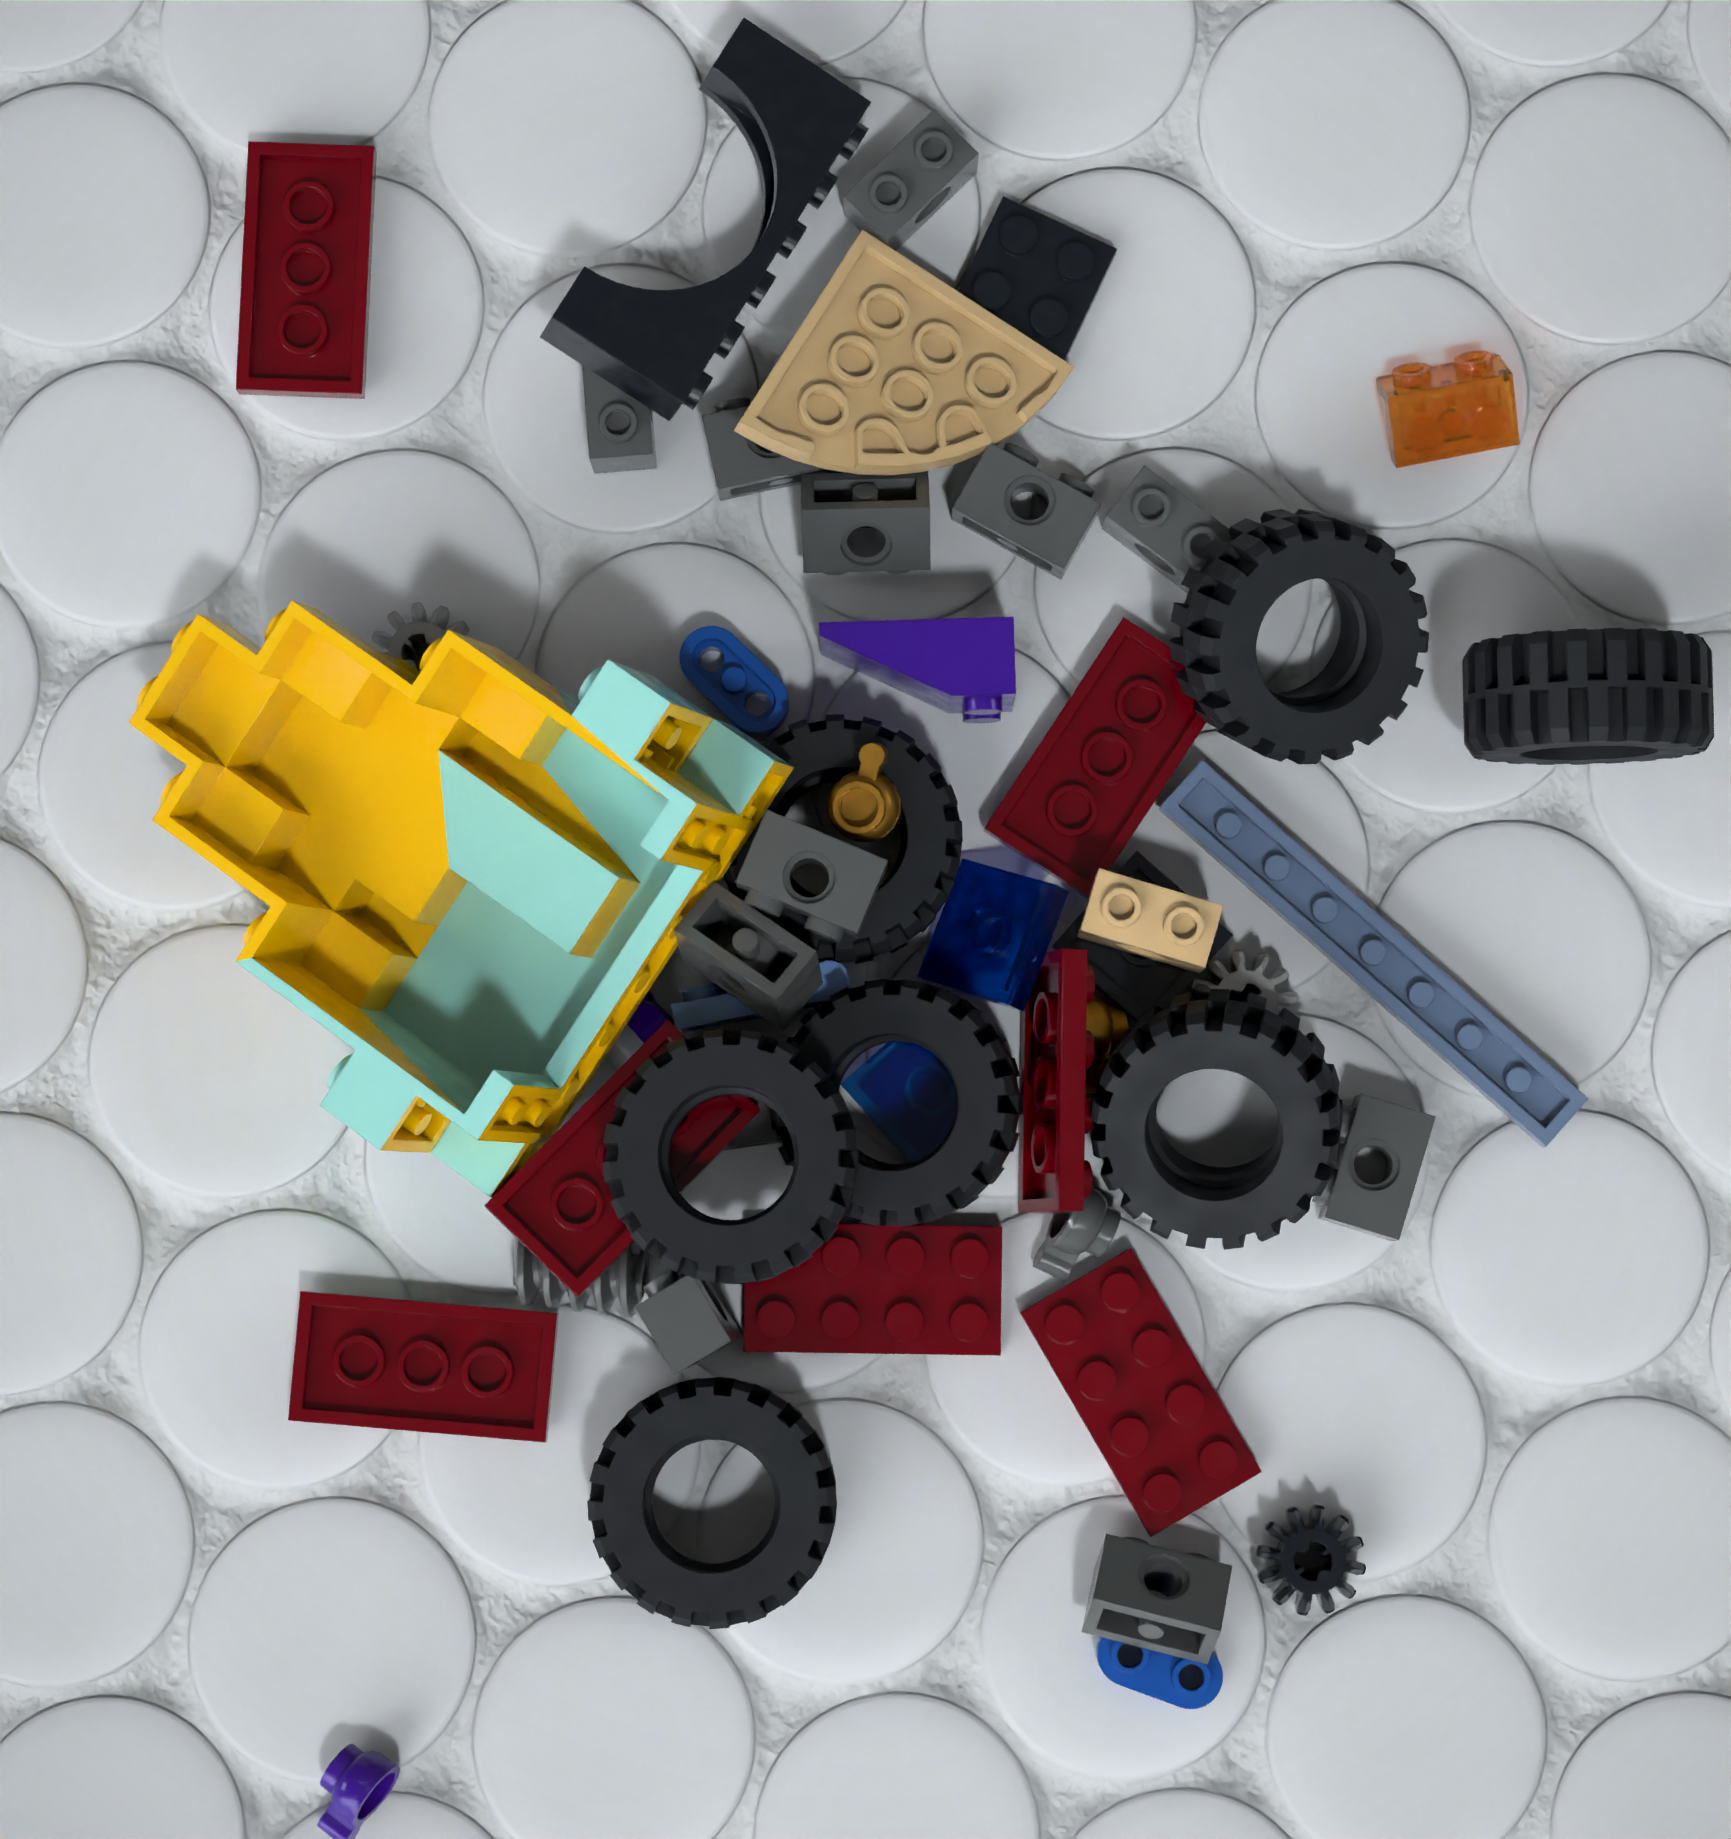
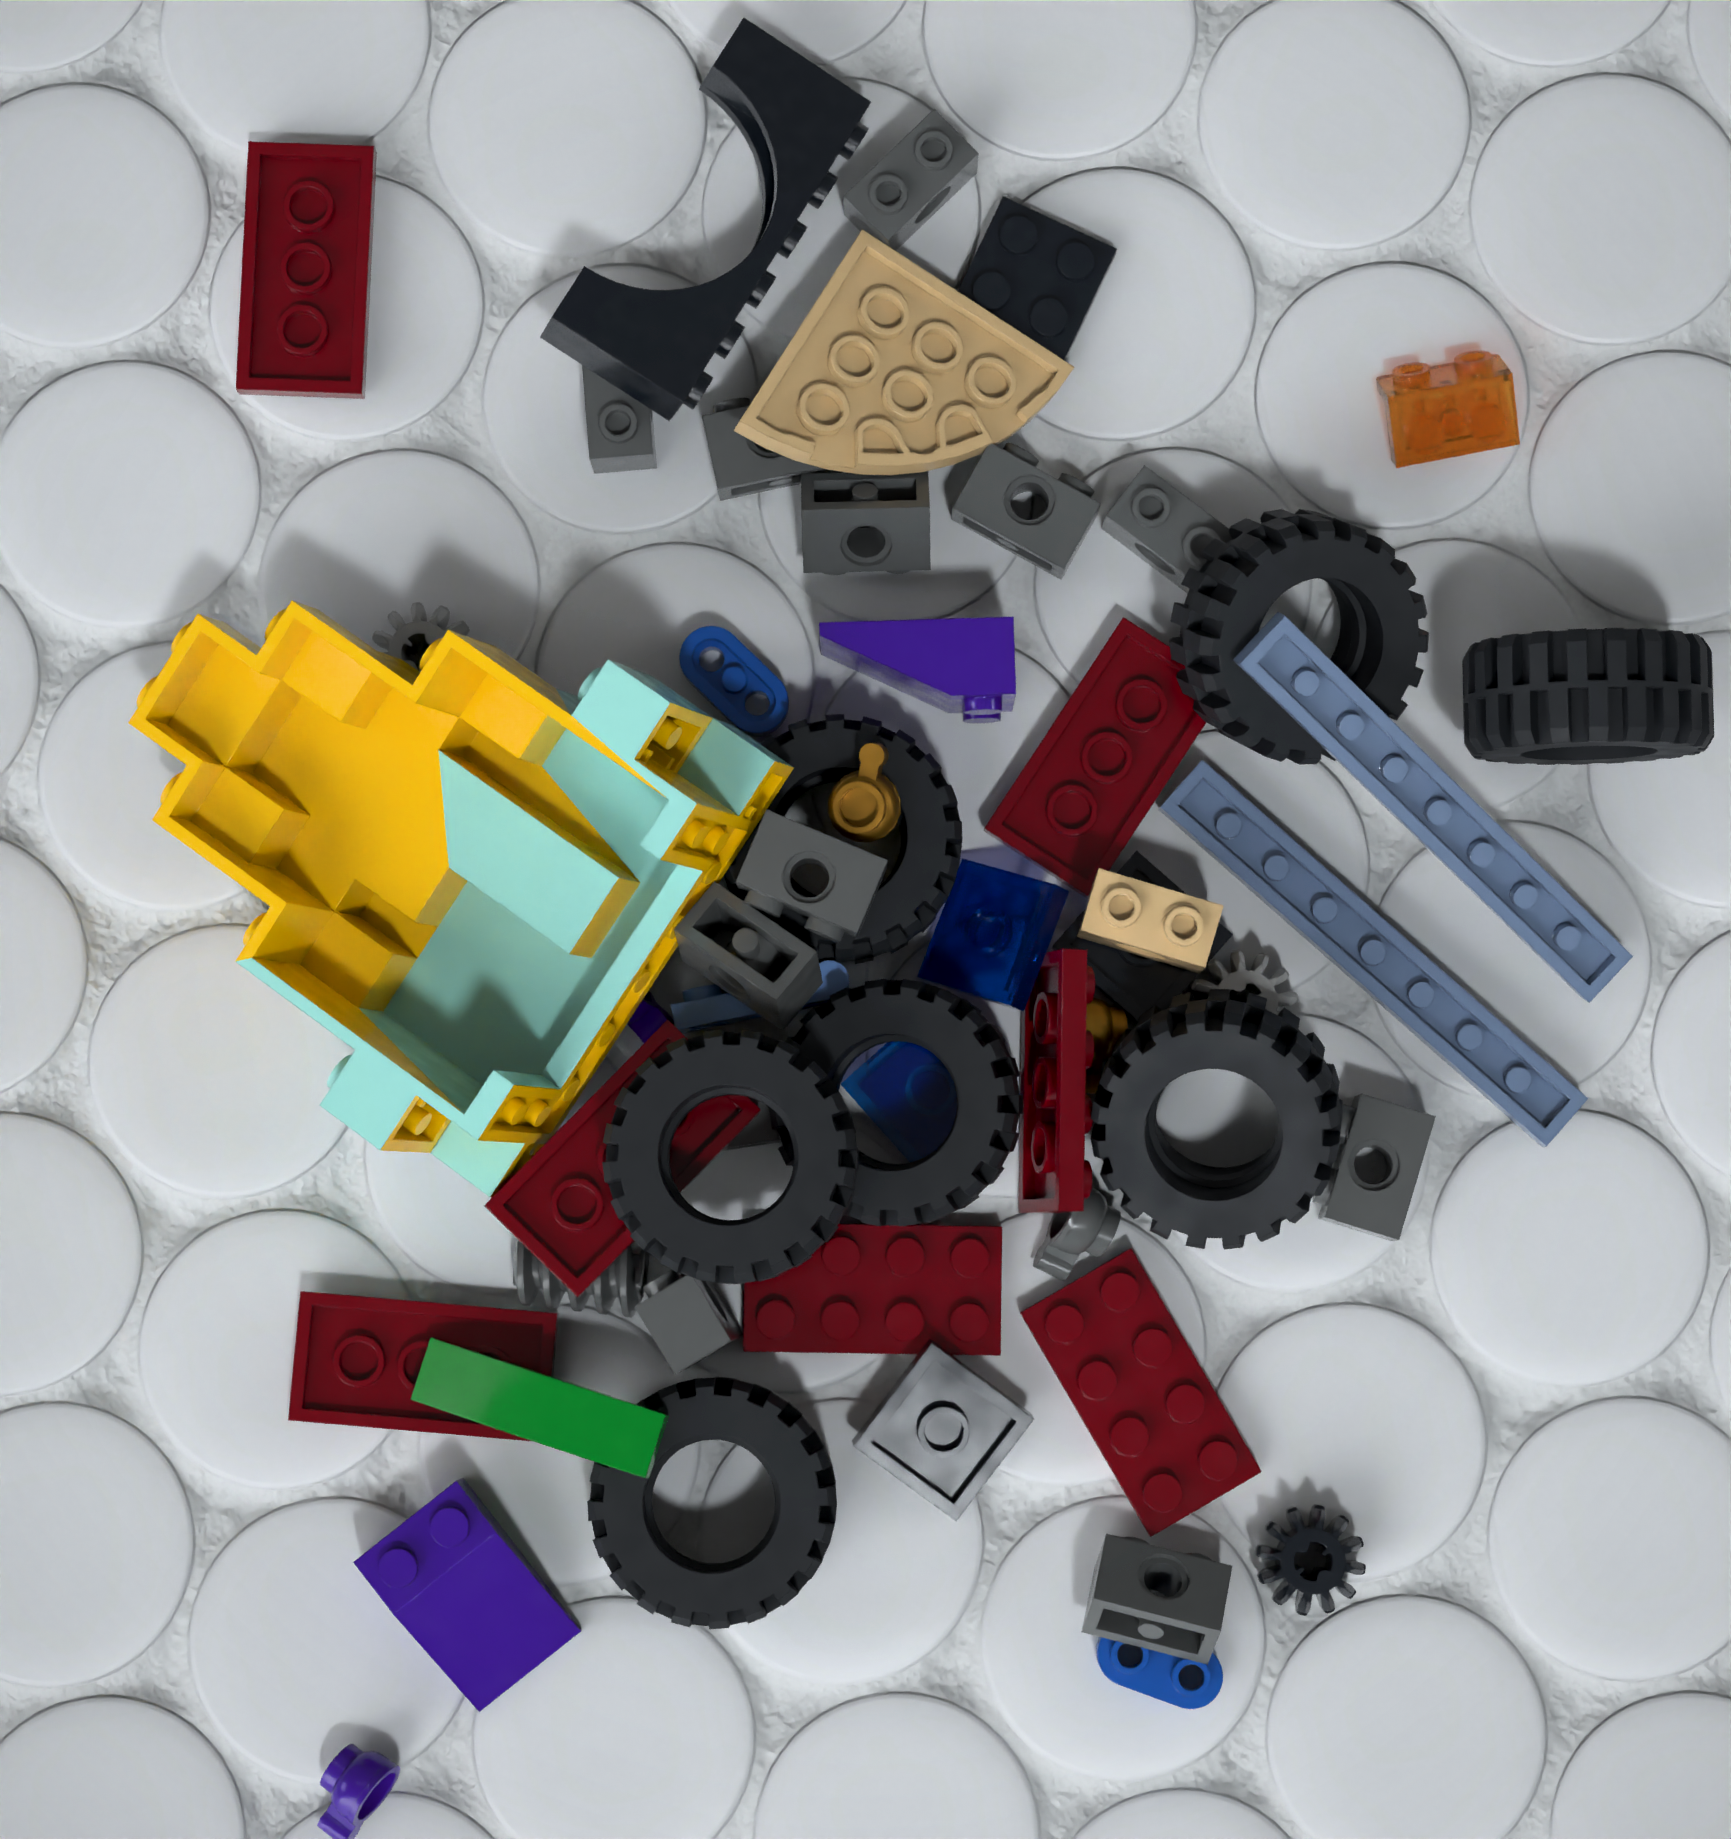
(467, 1594): none -> dark purple slope
(540, 1408): none -> green slope
(942, 1430): none -> plate
(1432, 806): none -> sand blue plate

